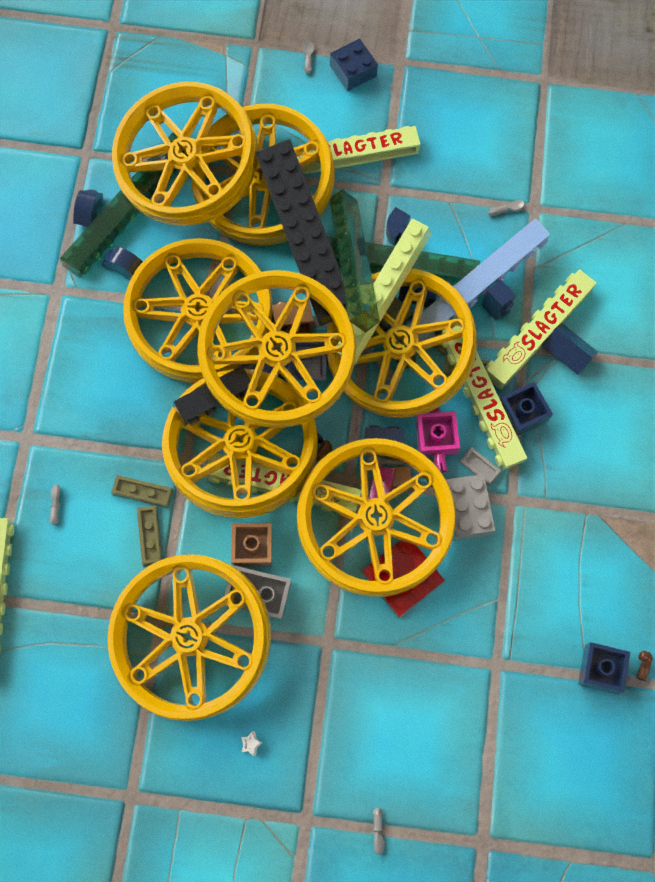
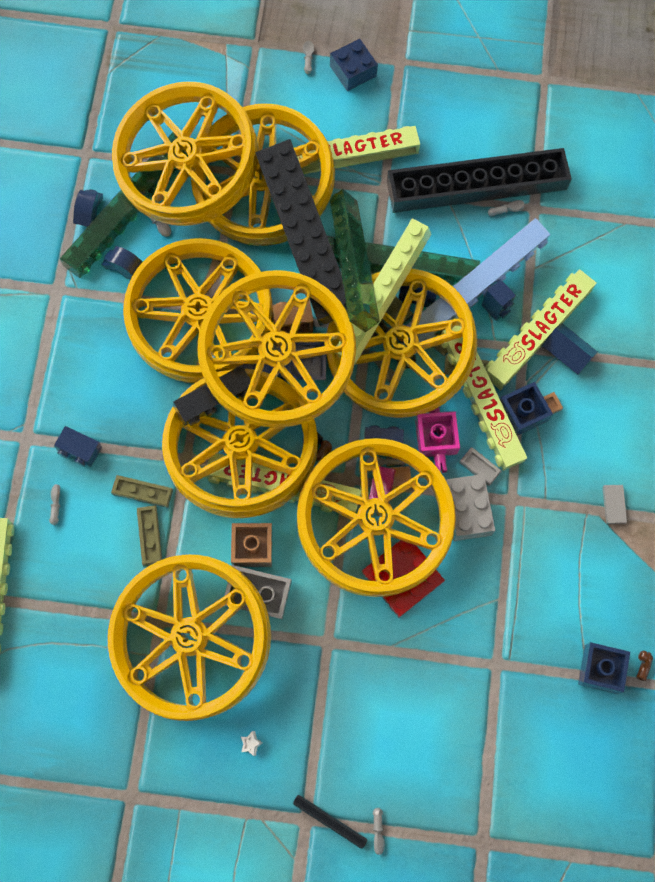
(77, 446): none -> dark blue brick
(163, 228): none -> light grey piece
(329, 821): none -> black axle
(396, 225): dark blue brick -> none
(478, 180): none -> black brick
(553, 402): none -> medium nougat tile
(614, 504): none -> light grey tile

